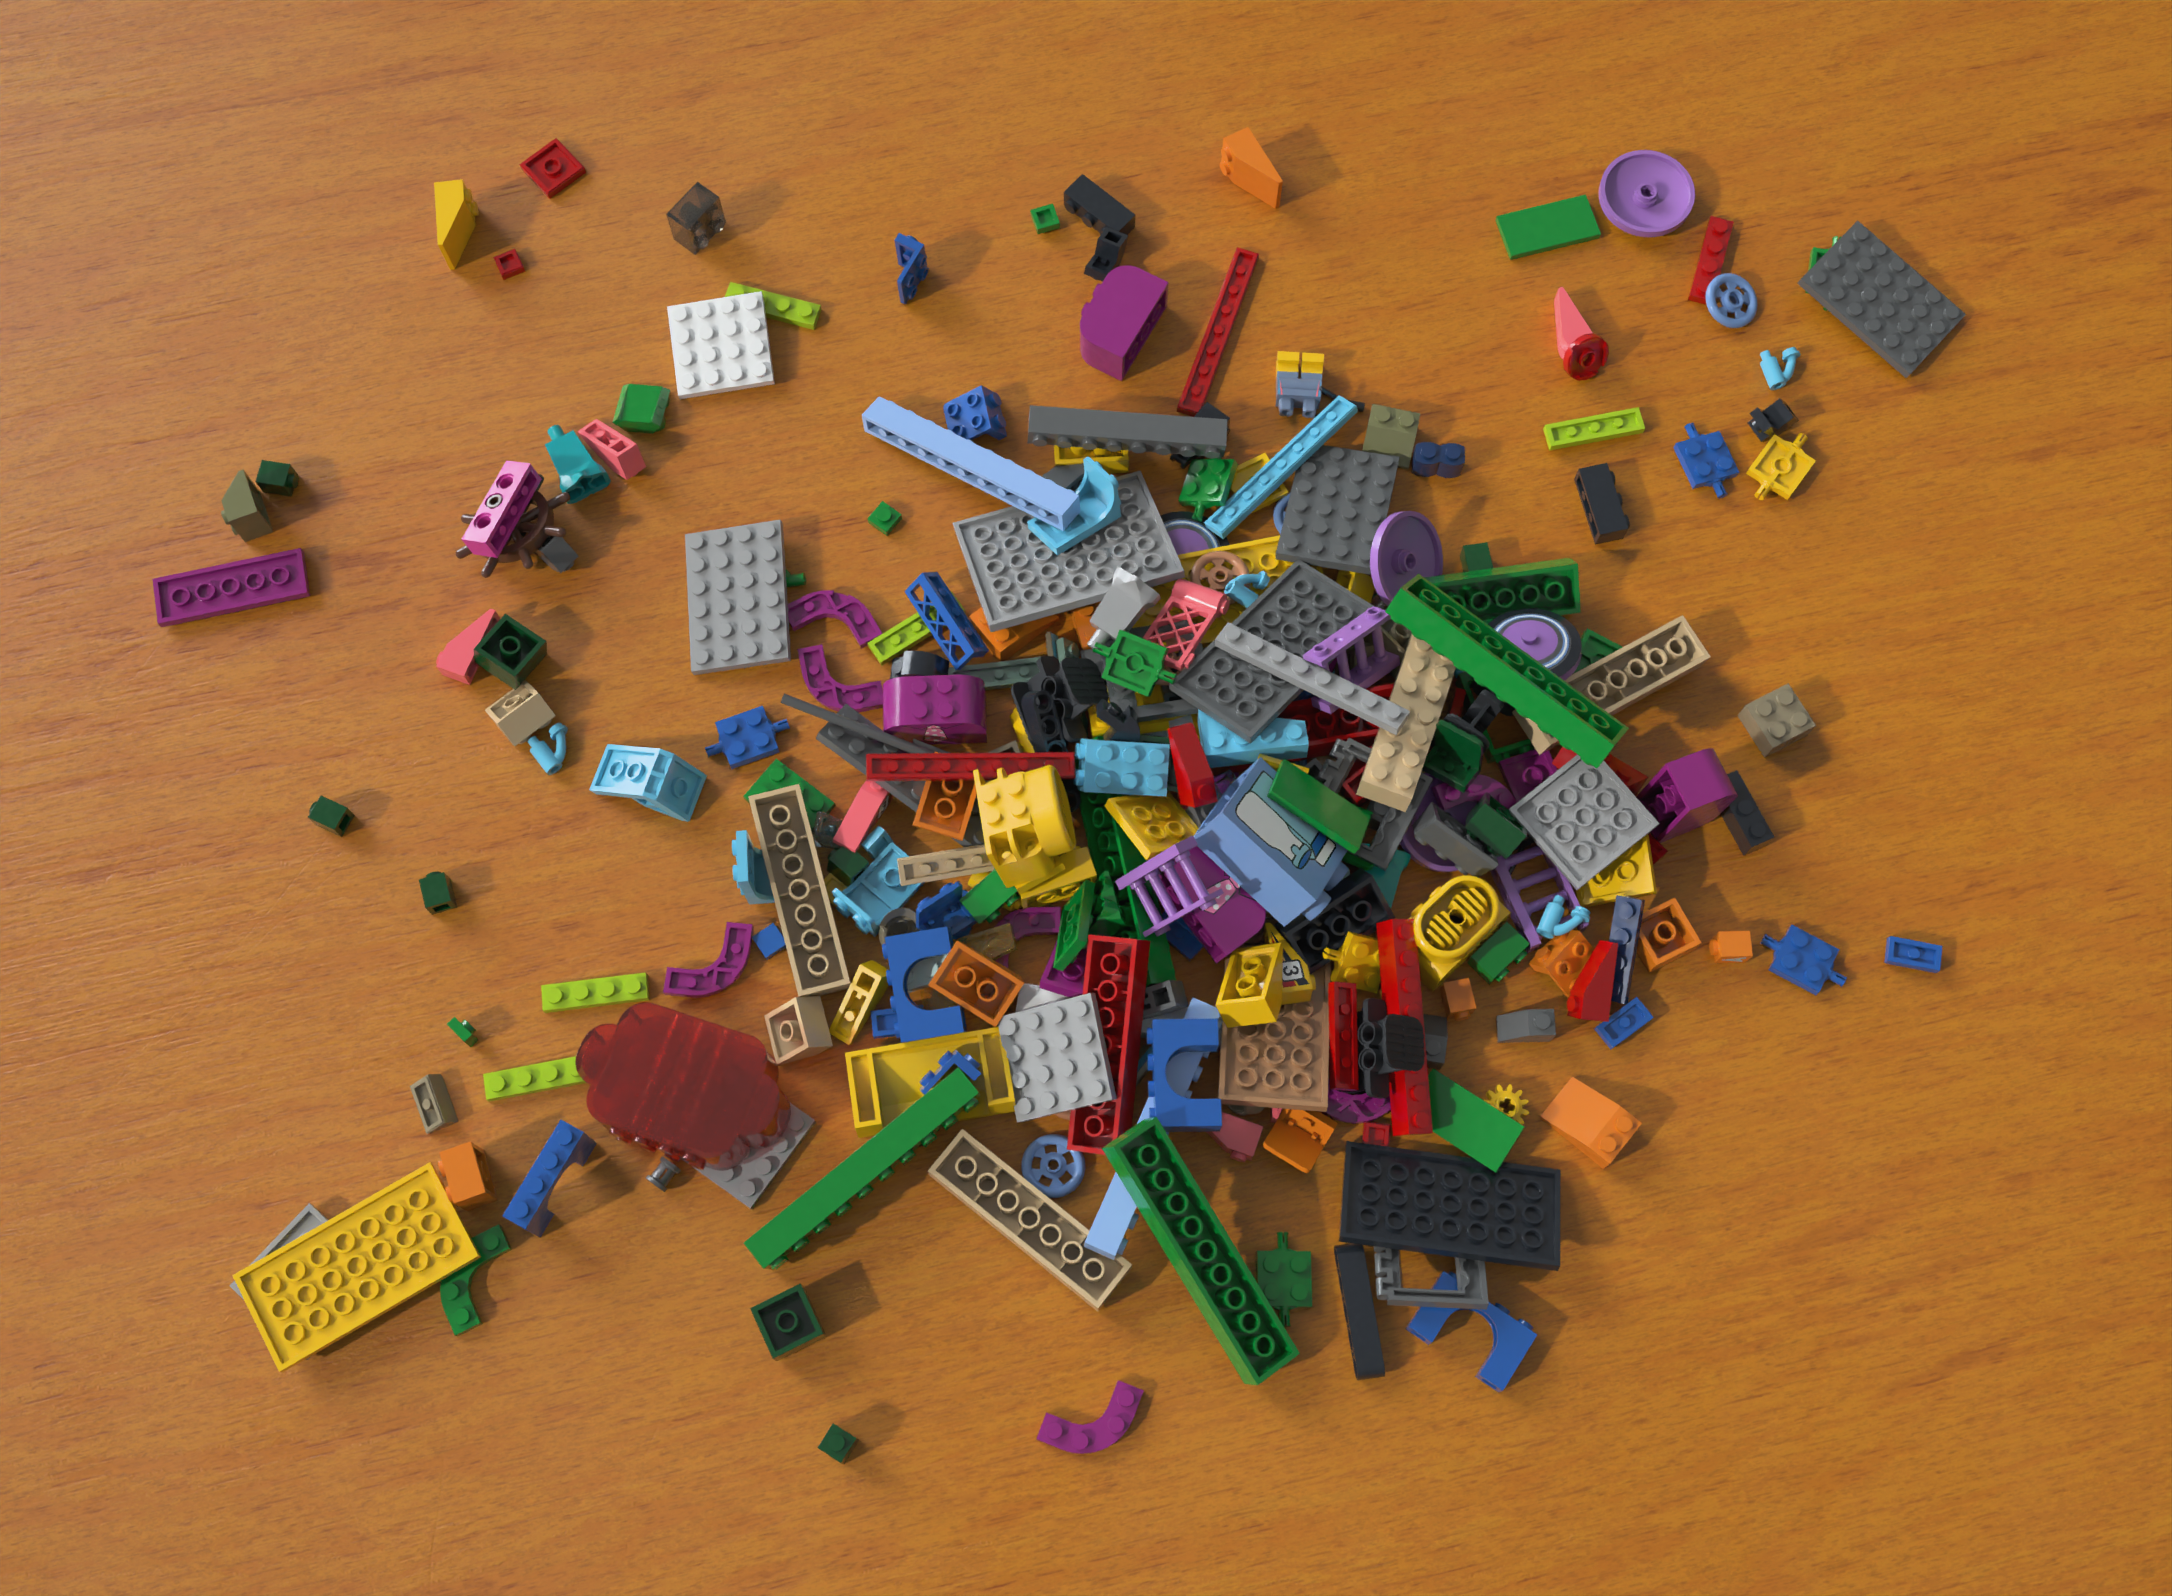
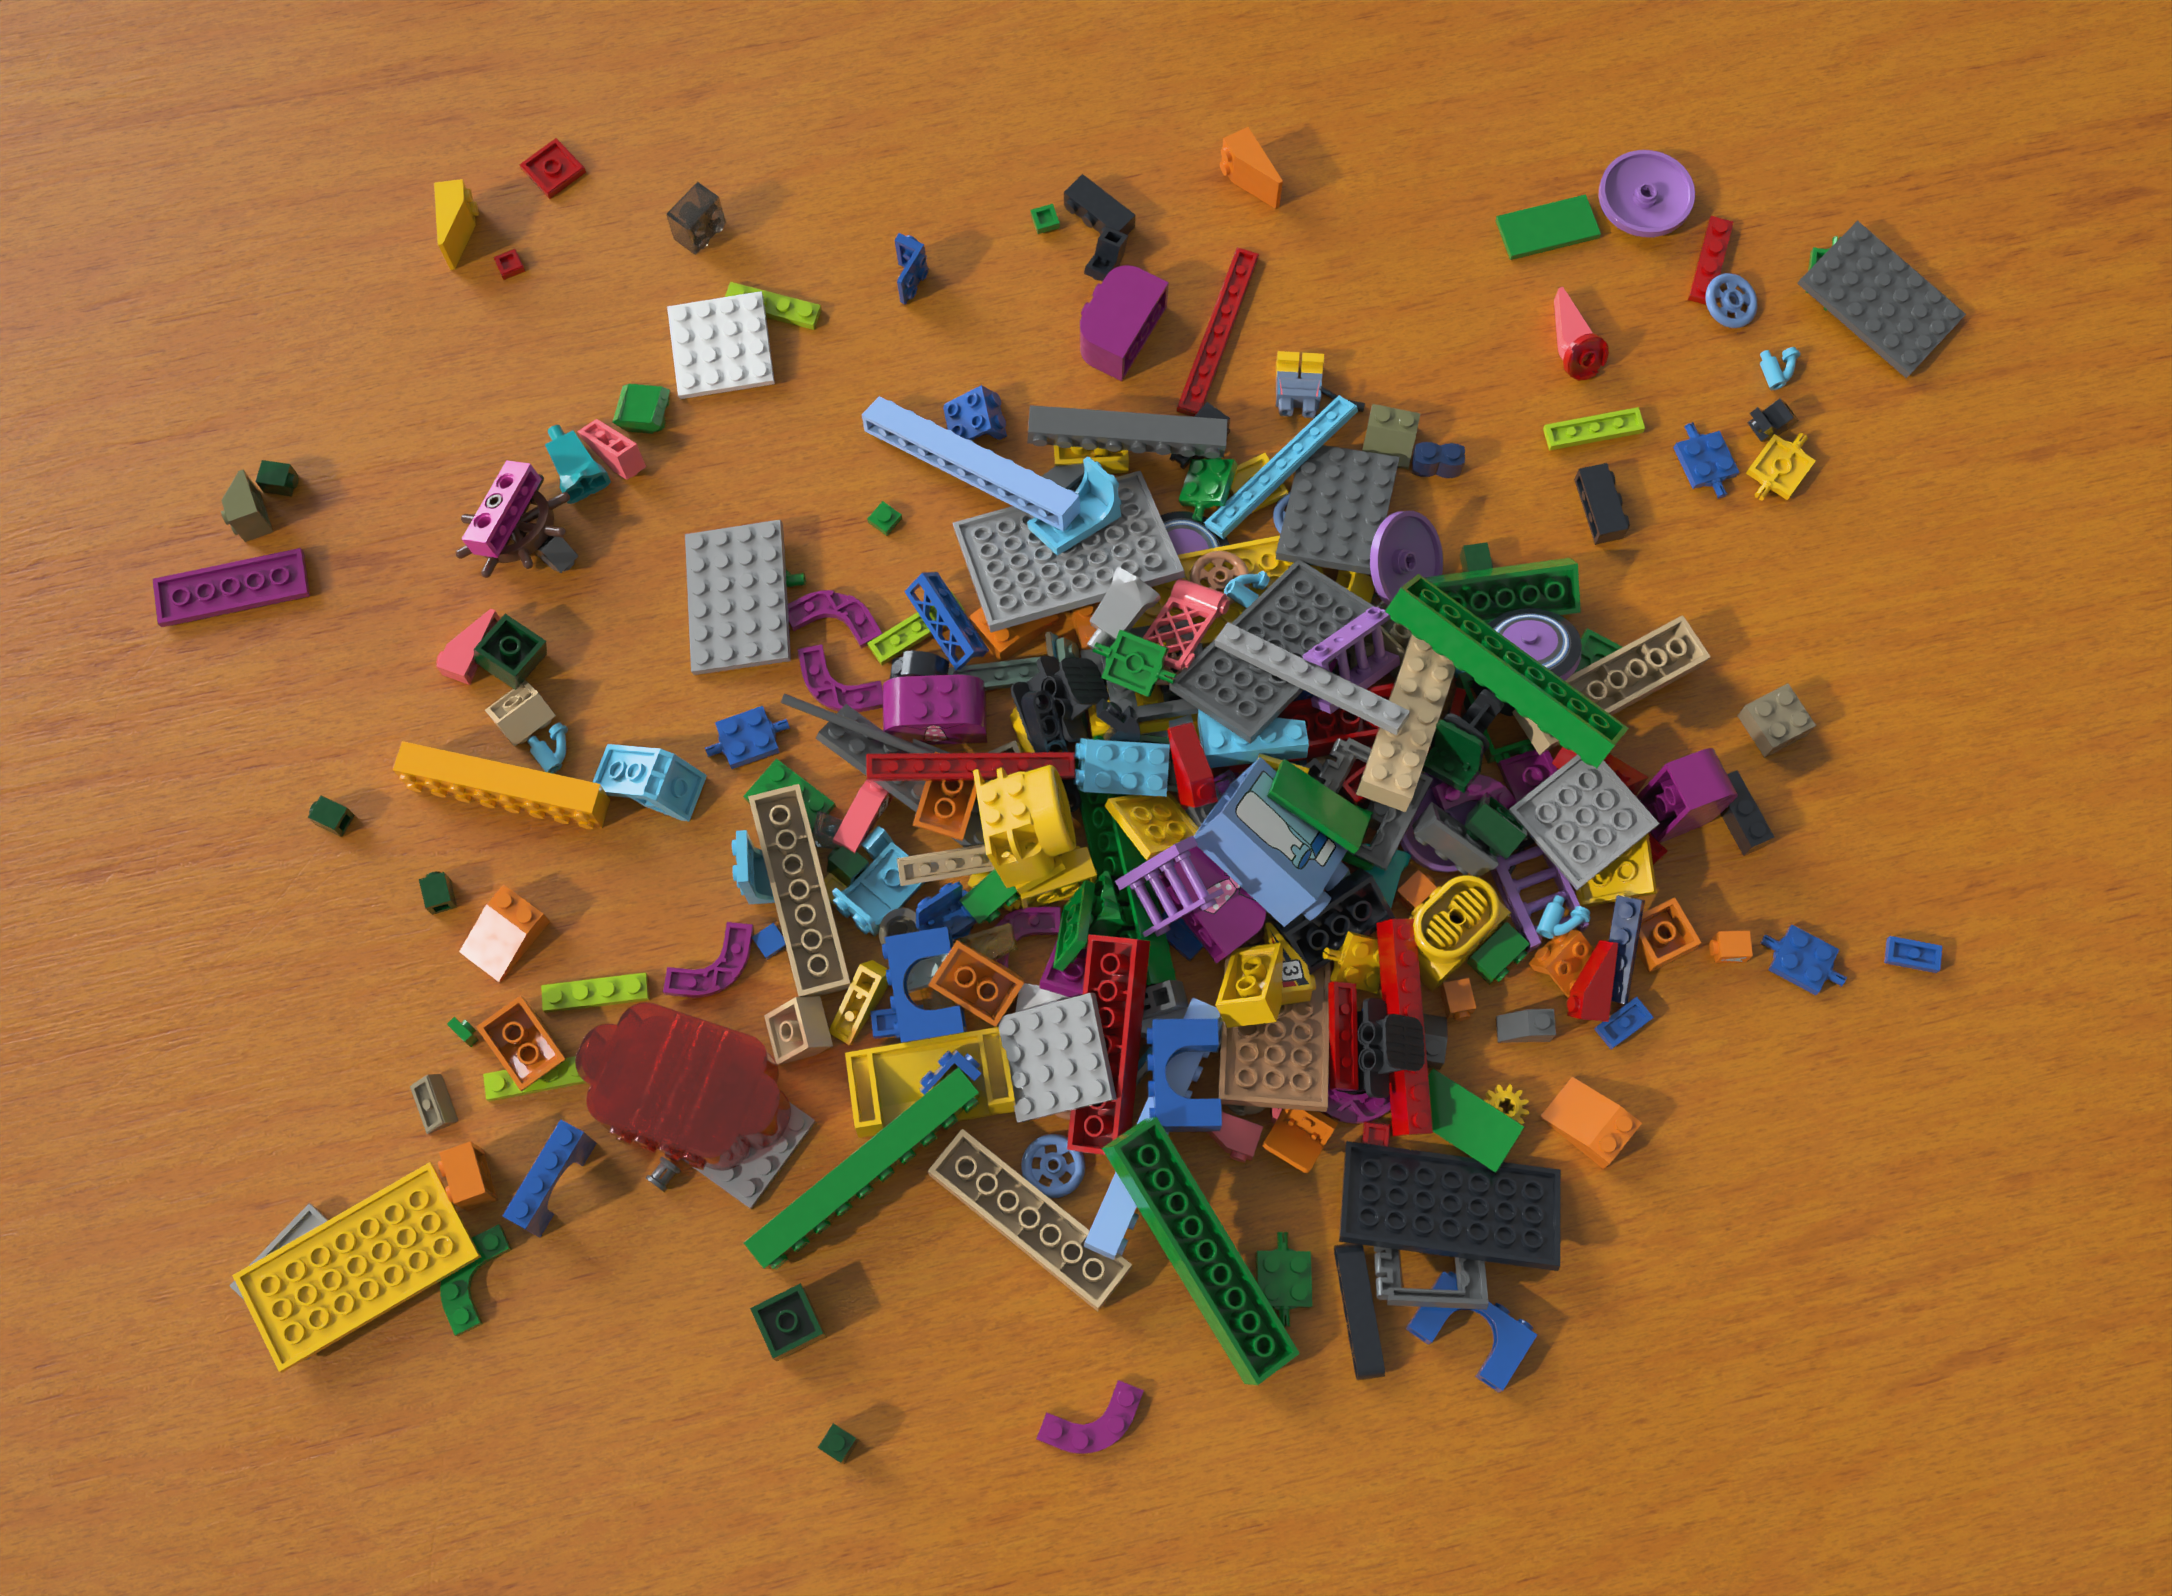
(501, 785): none -> light orange brick
(503, 933): none -> slope
(521, 1042): none -> orange slope
(1415, 890): none -> orange brick

